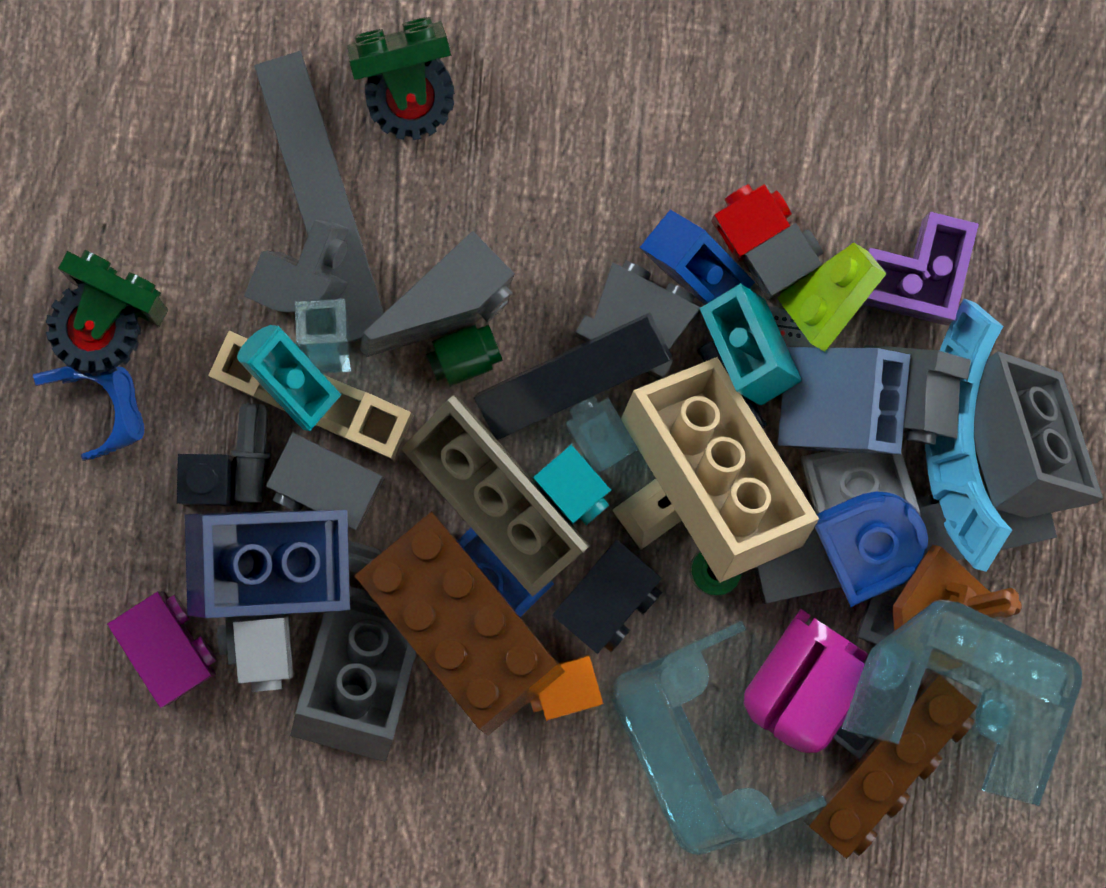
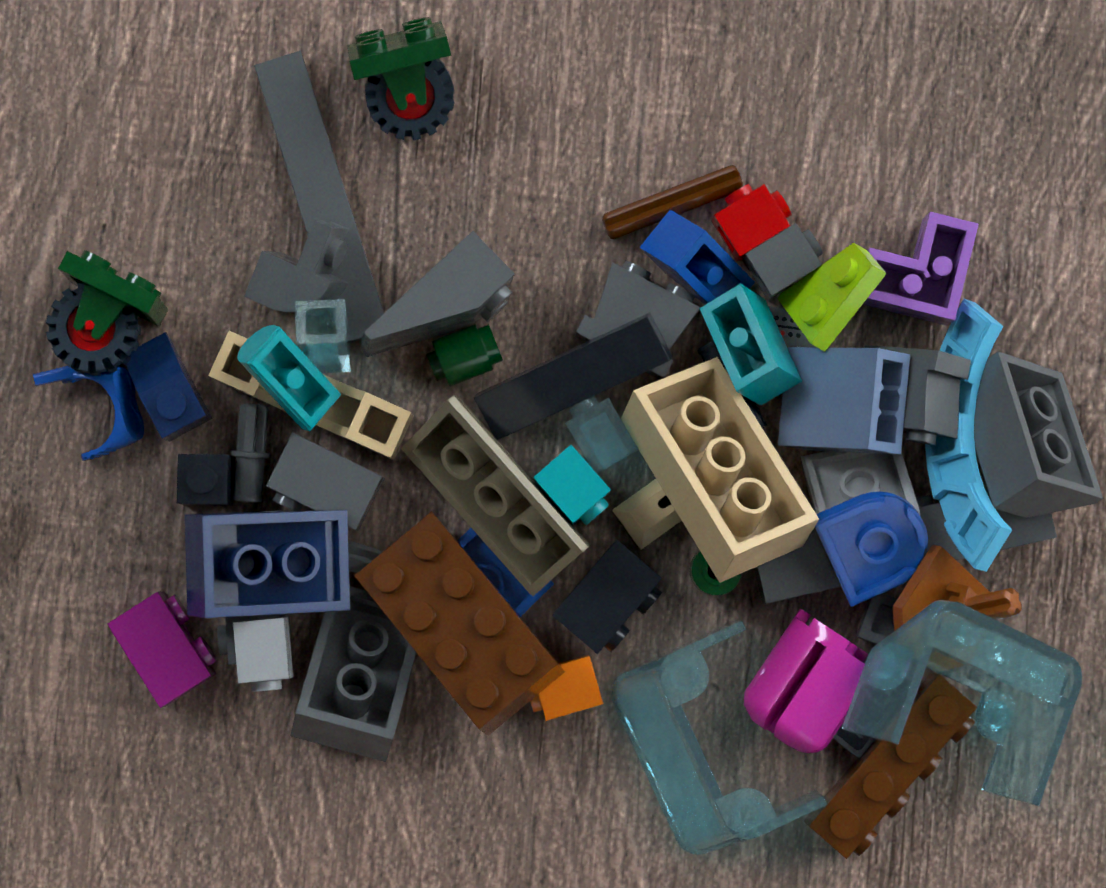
(166, 388): none -> dark blue slope
(678, 199): none -> reddish brown axle

